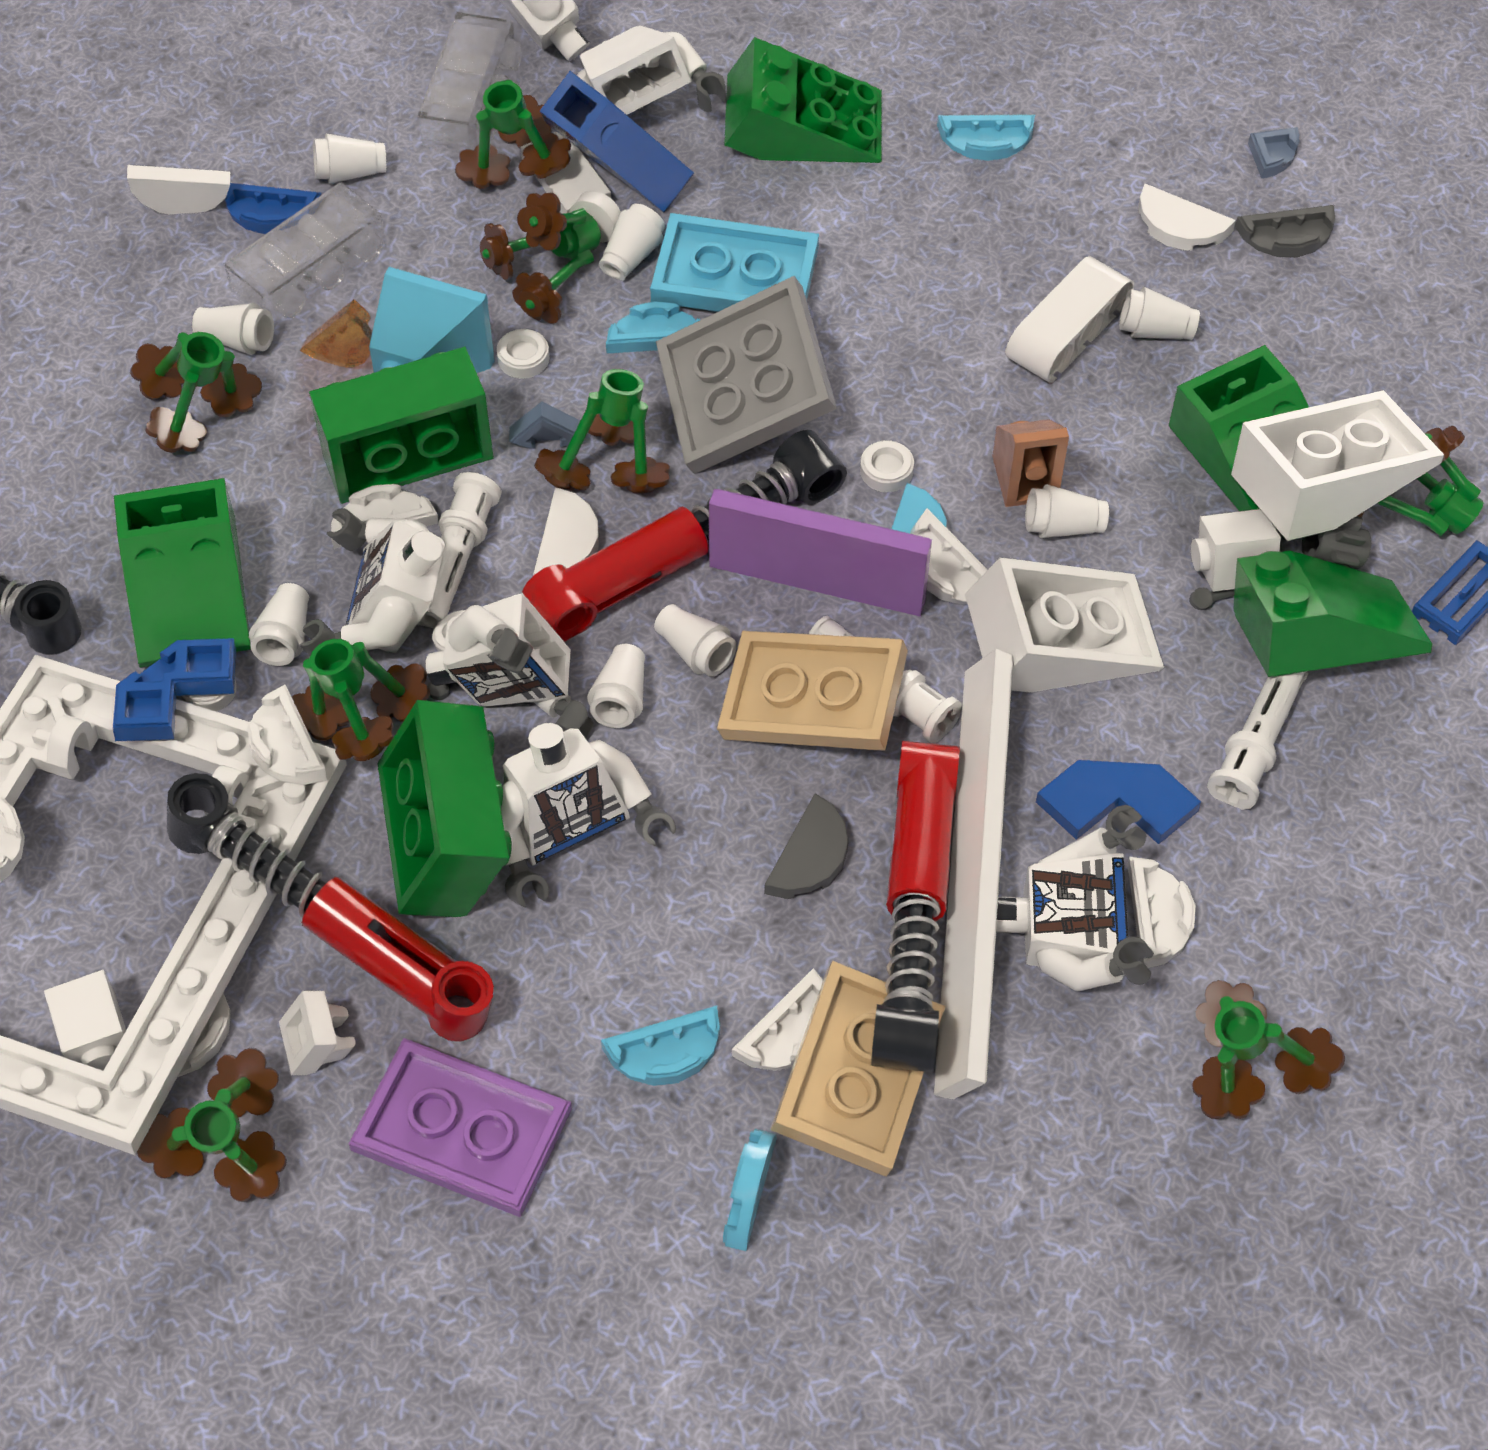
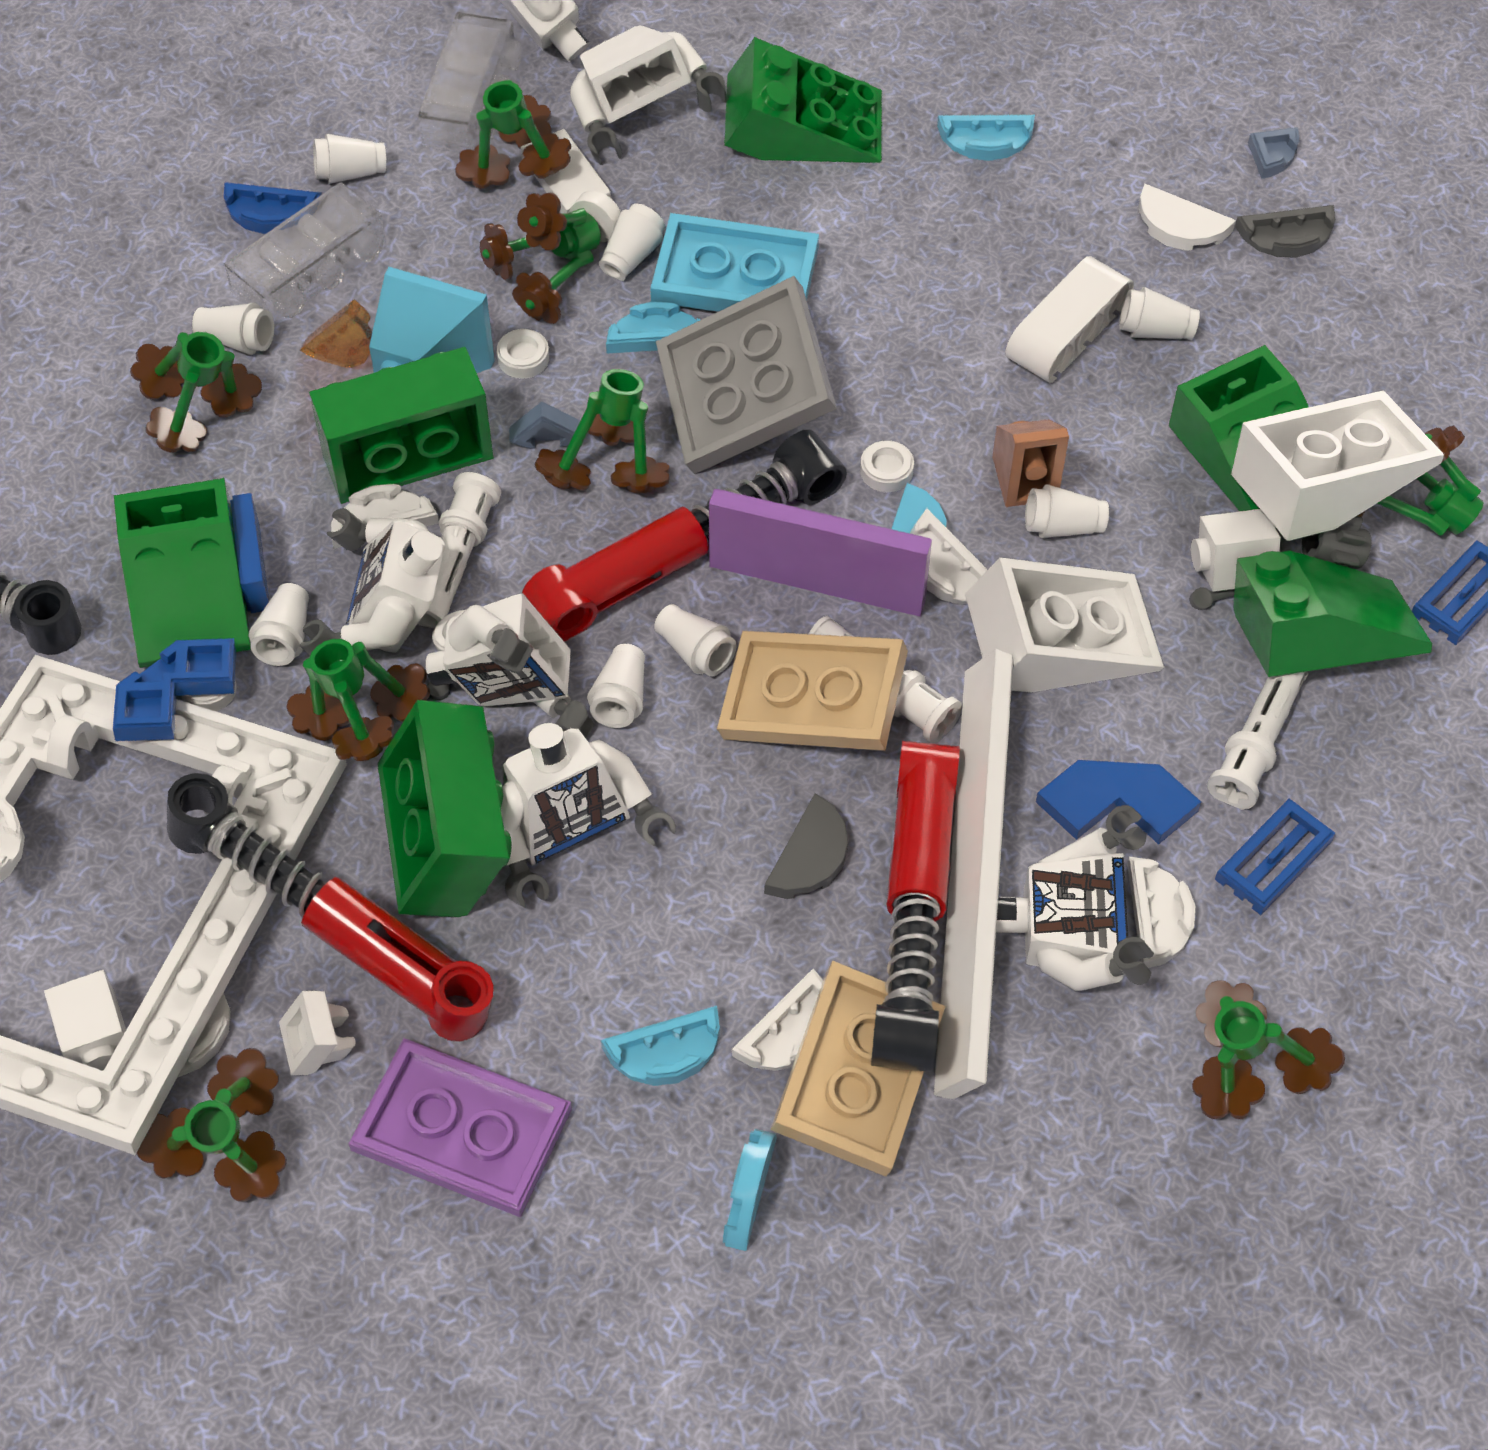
(177, 188): white tile -> none
(249, 552): none -> blue tile
(282, 741): white tile -> none
(569, 531): white tile -> none
(615, 141): blue slope -> none
(1246, 887): none -> blue tile

